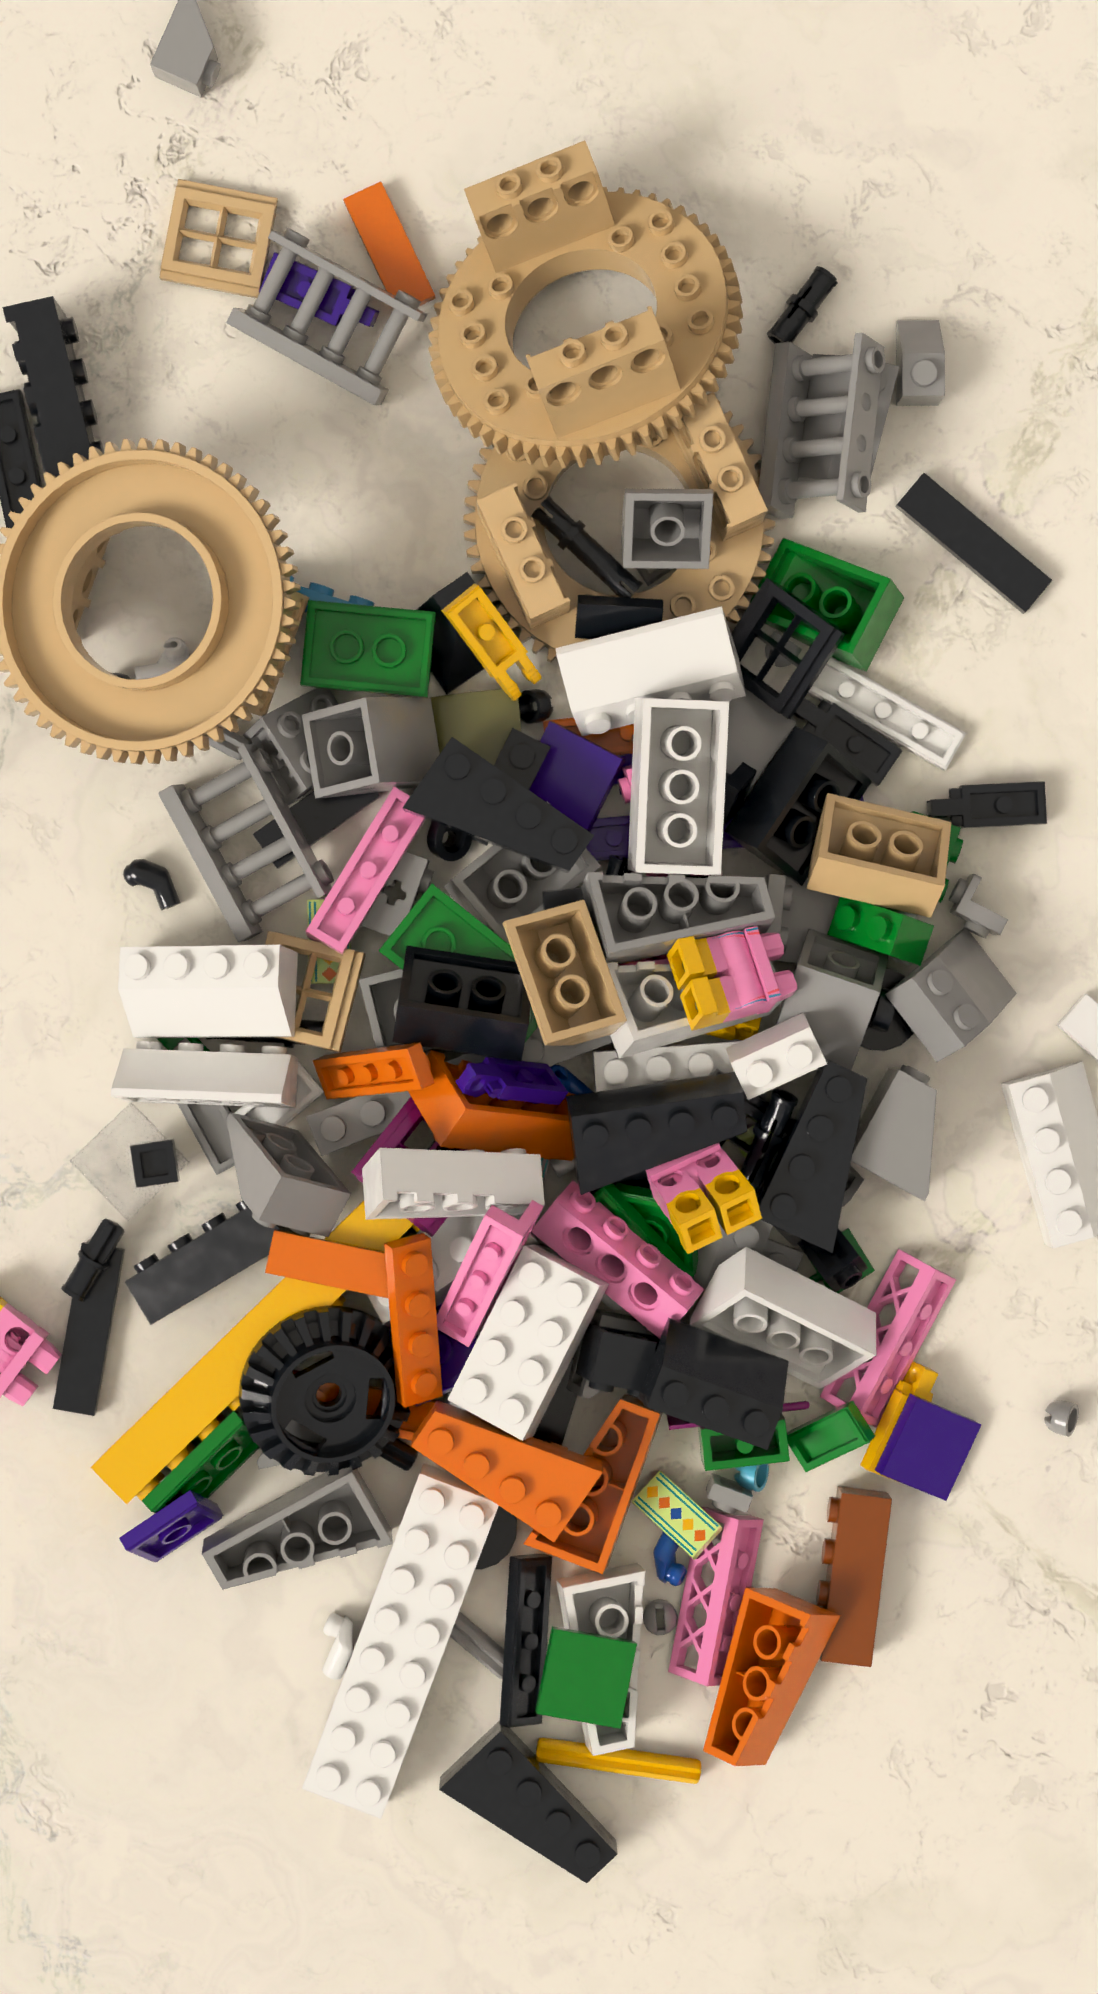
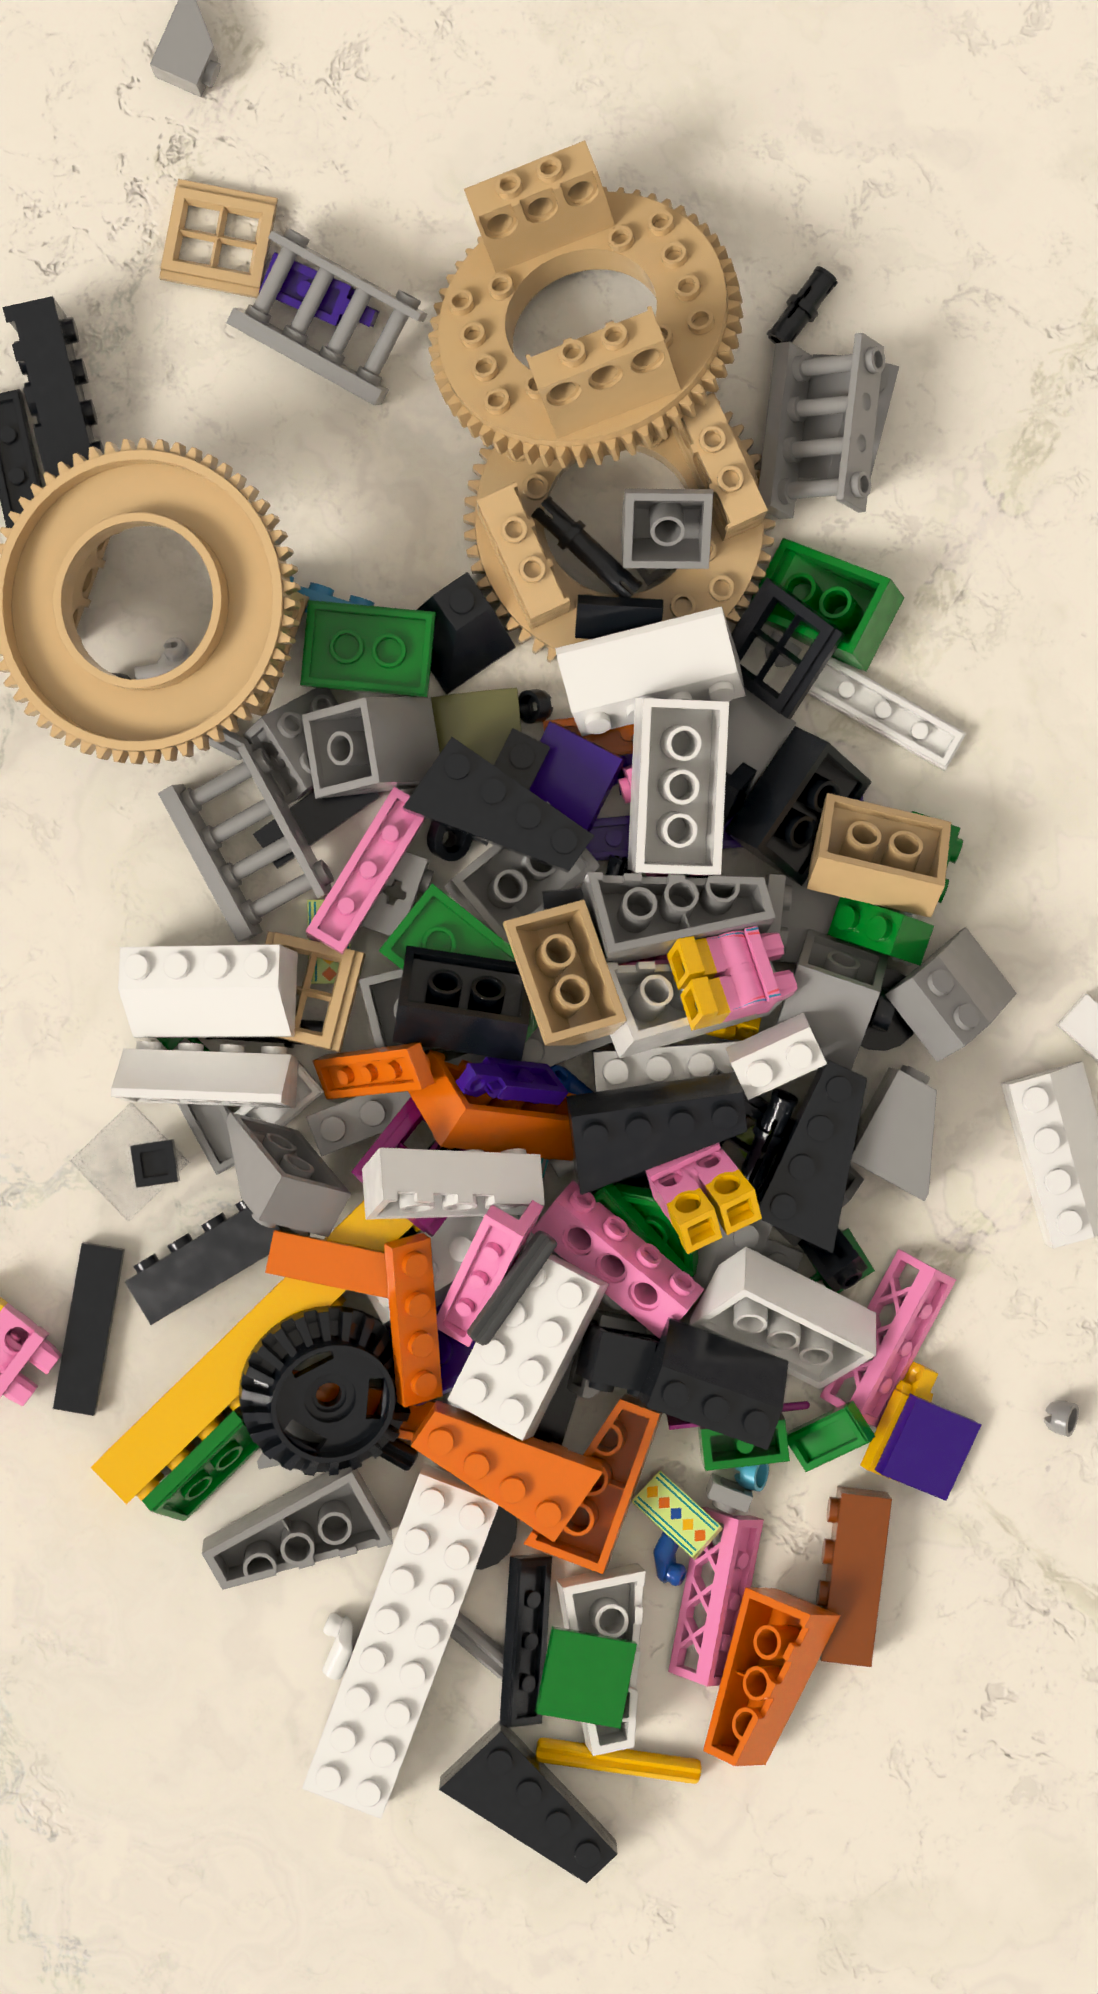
(93, 1260): black axle -> none
(154, 877): black arm -> none
(171, 1526): dark purple tile -> none
(388, 243): orange tile -> none
(490, 638): yellow hinge -> none
(512, 1288): none -> dark grey axle
(649, 1617): light grey hinge -> none
(851, 737): black hinge -> none
(920, 363): light grey slope -> none
(973, 543): black tile -> none
(978, 918): light grey bracket -> none
(992, 805): black hinge -> none

